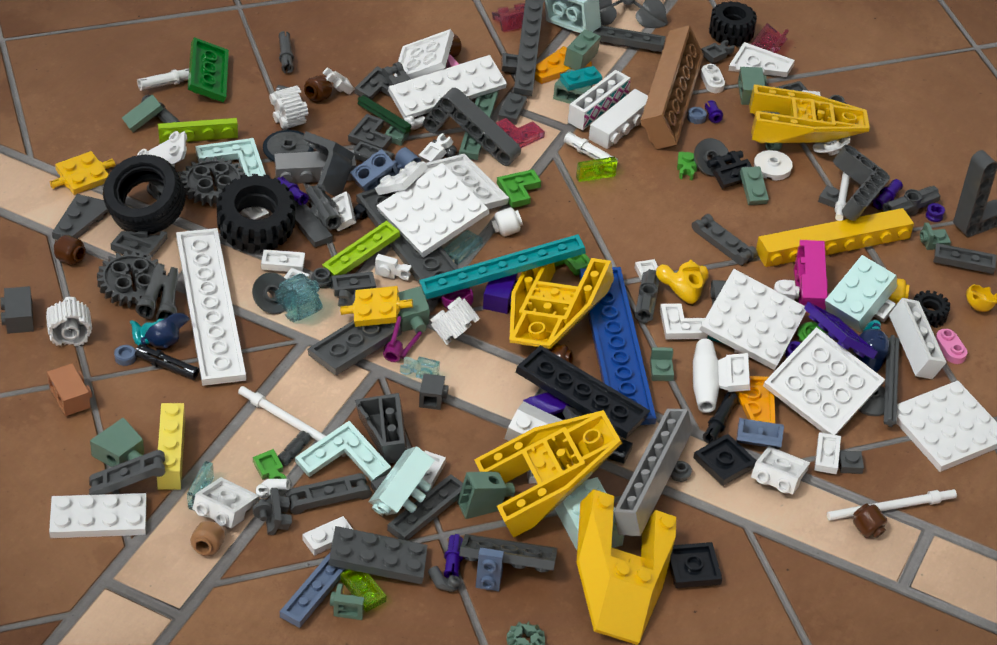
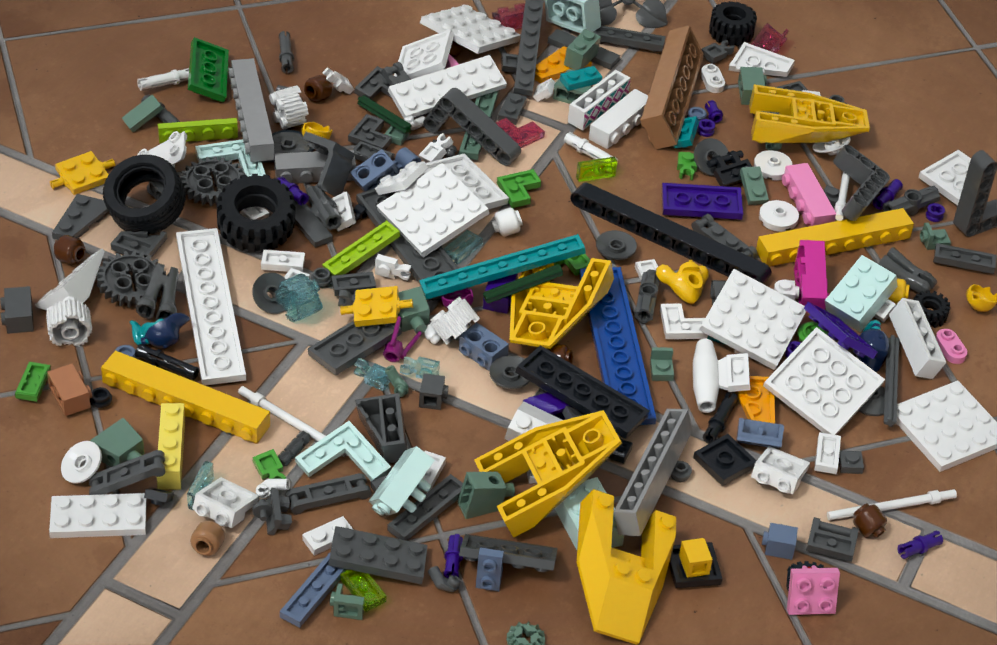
(32, 381): none -> bright green plate
(76, 284): none -> white wedge
(81, 462): none -> white dish
(100, 398): none -> black plate
(158, 496): none -> black plate
(199, 401): none -> yellow brick
(251, 110): none -> light grey brick
(317, 129): none -> yellow hair
(373, 376): none -> clear light blue plate
(396, 380): none -> sand green arm
(431, 334): none -> white arm
(471, 28): none -> white plate
(482, 345): none -> sand blue brick
(503, 372): none -> dark grey dish
(523, 283): none -> dark green axle
(544, 90): none -> white plate
(604, 57): none -> dark grey tile
(616, 245): none -> dark grey dish
(667, 233): none -> black beam
(688, 132): none -> teal plate
(695, 557): none -> yellow panel
(702, 200): none -> dark purple plate
(706, 127): none -> dark purple bush
(778, 215): none -> white plate
(780, 541): none -> sand blue brick
(808, 195): none -> bright pink brick
(812, 589): none -> bright pink plate
(832, 540): none -> dark grey plate
(915, 277): none -> dark grey piece
(920, 544): none -> dark purple pin
(948, 175): none -> white plate

